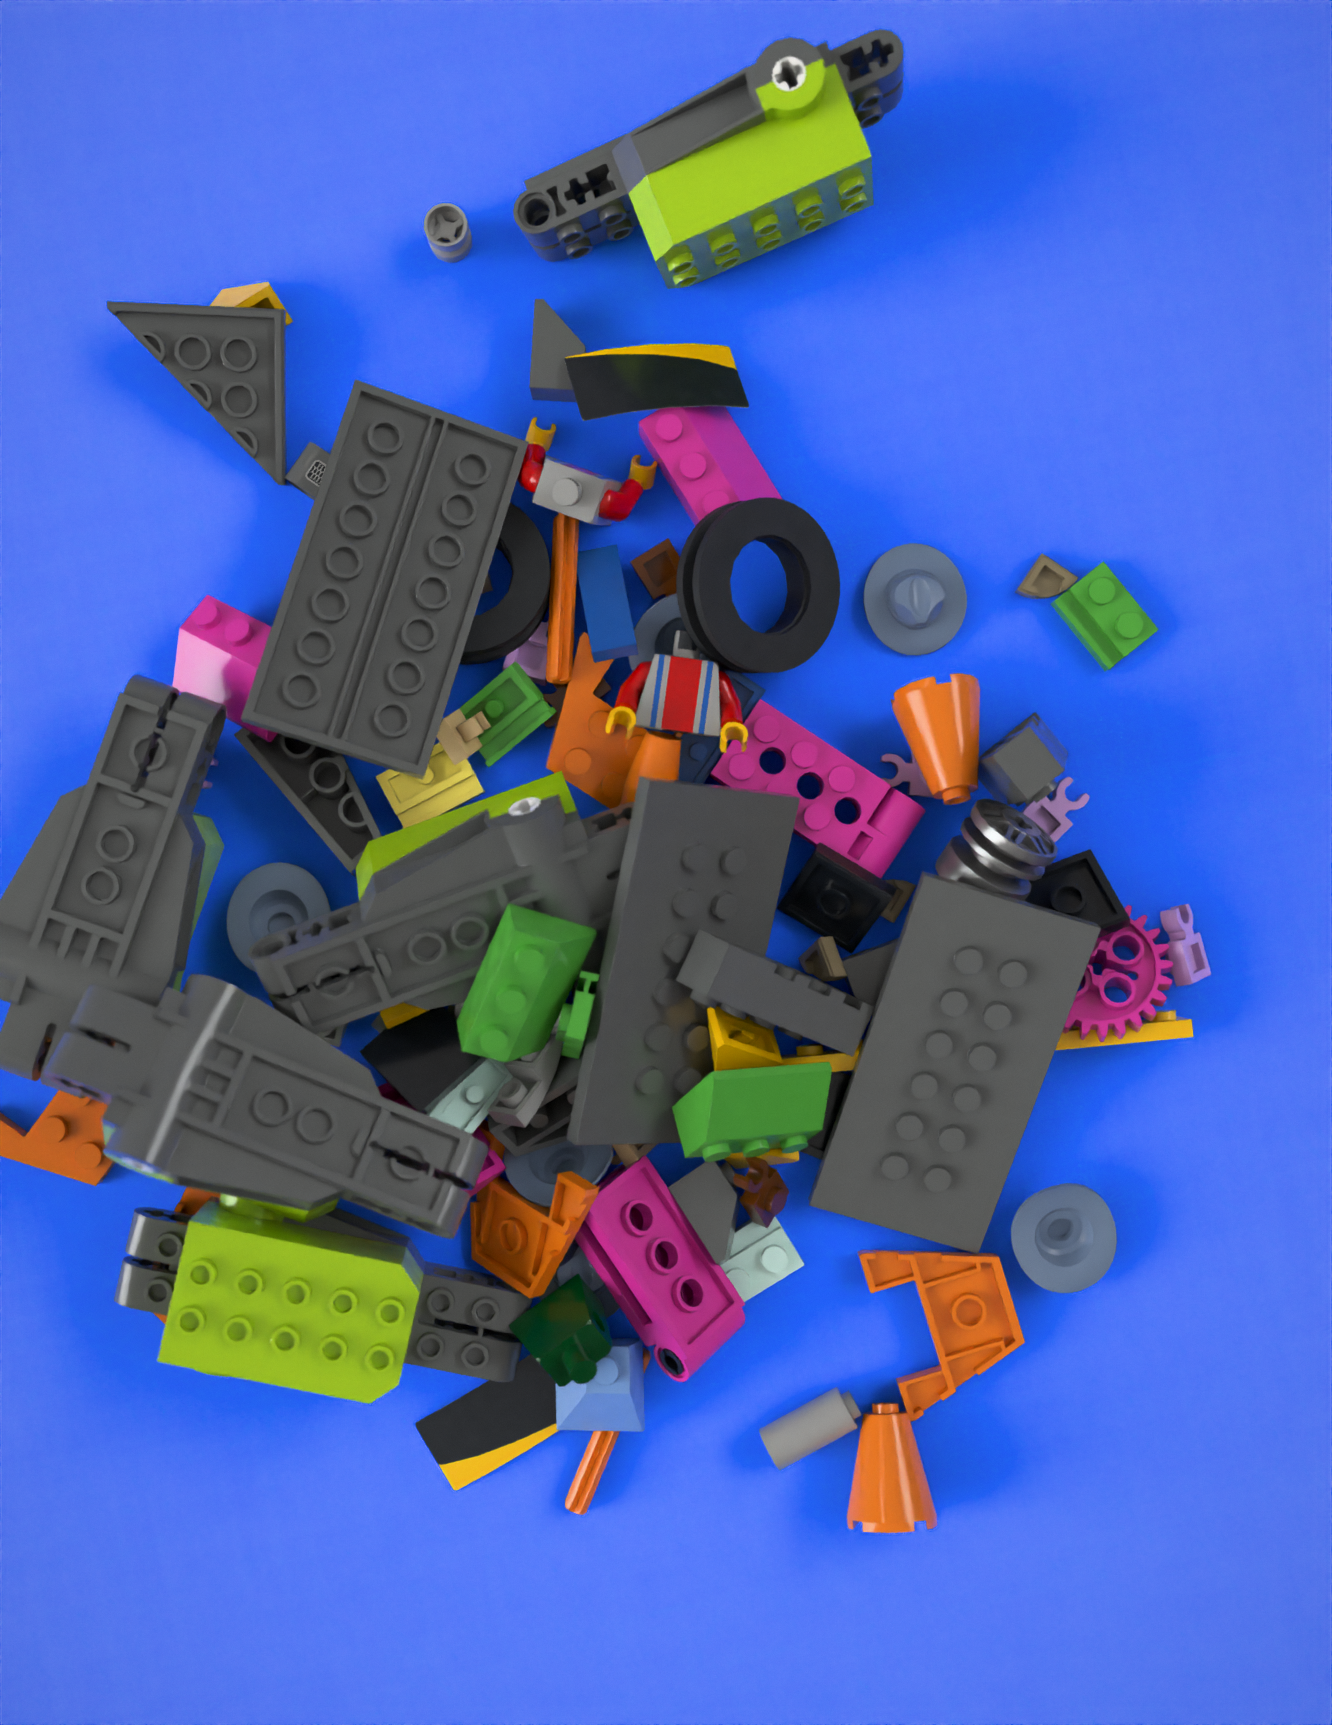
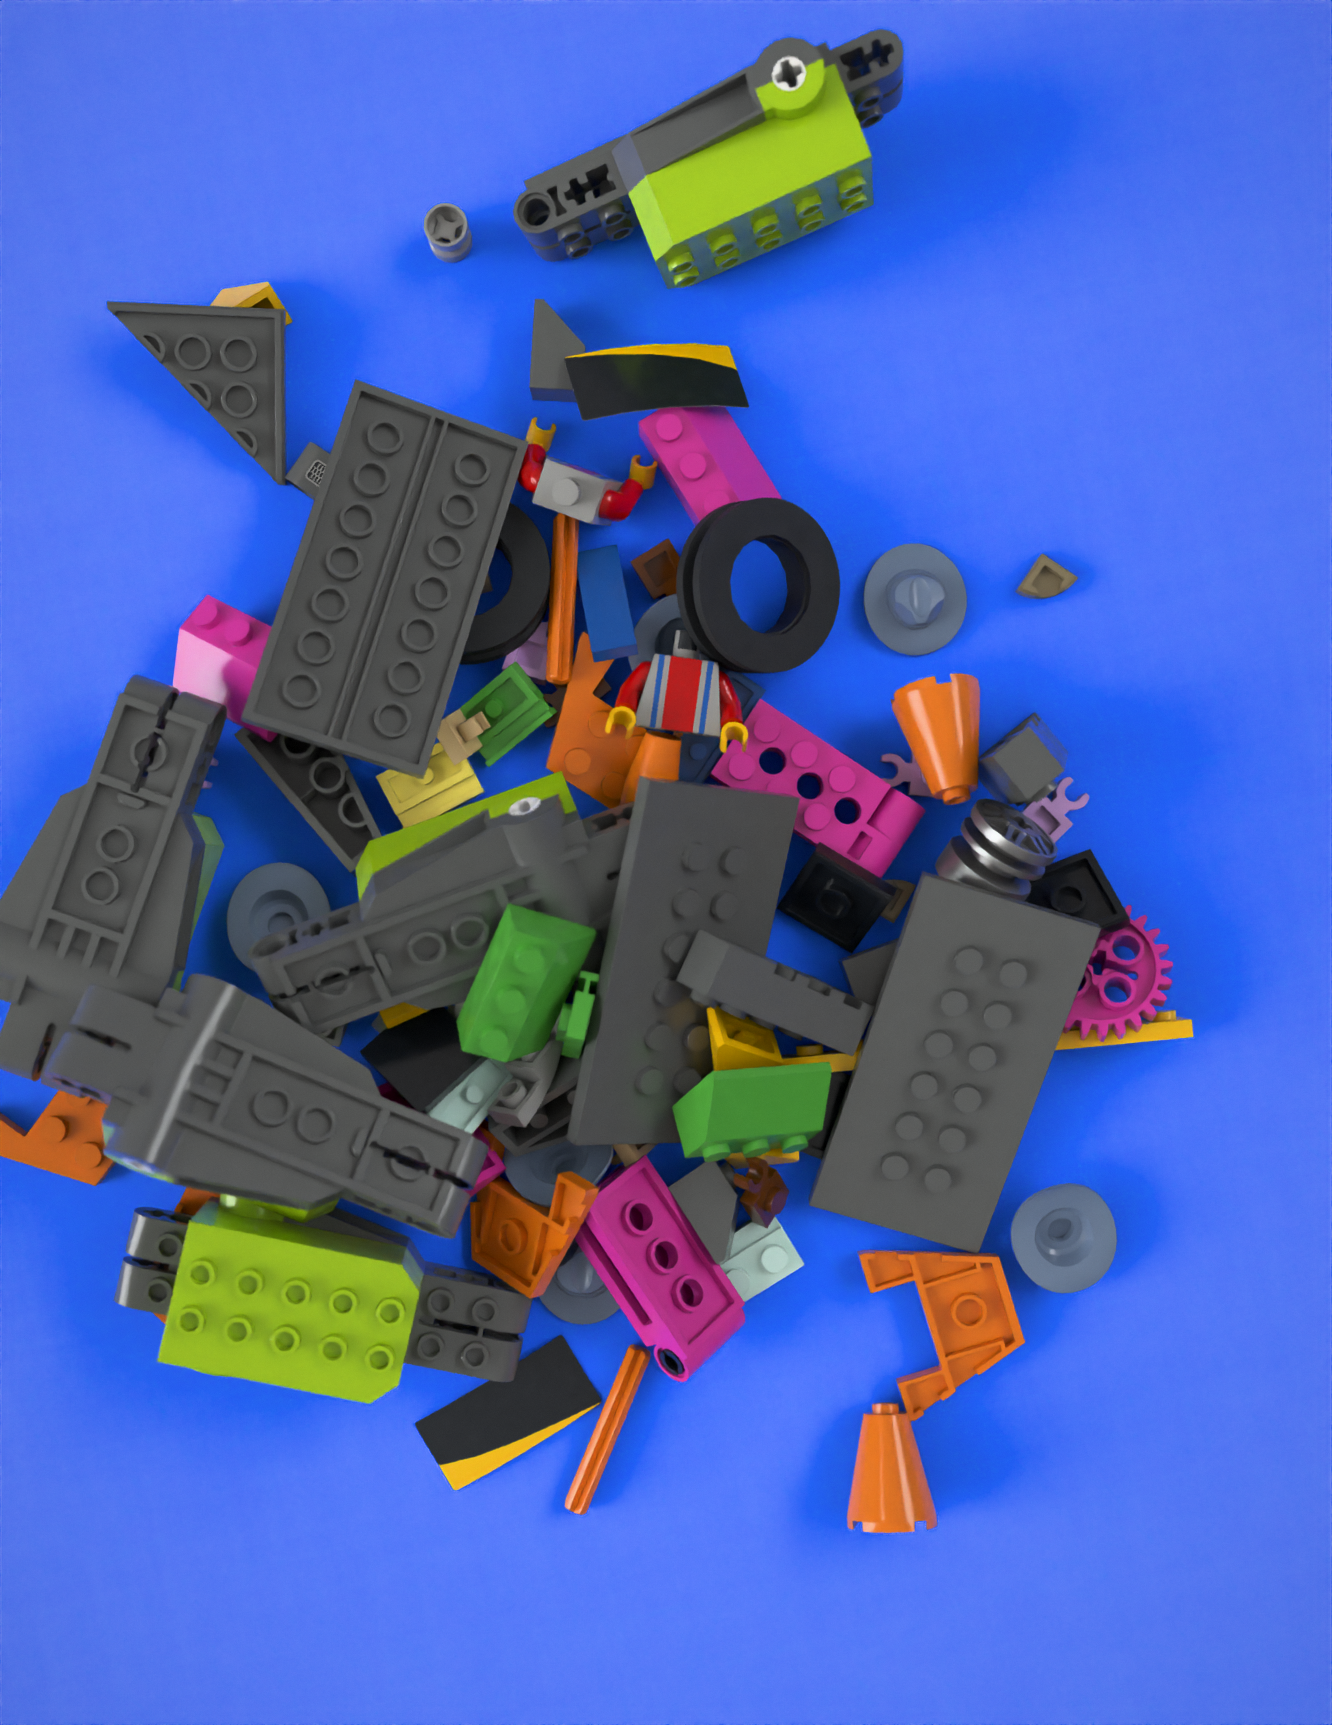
(566, 1332): dark green torso -> none
(611, 1398): medium blue slope -> none
(810, 1427): light grey brick -> none
(823, 960): dark tan tile -> none
(1104, 616): bright green plate -> none
(1185, 946): lavender plate -> none

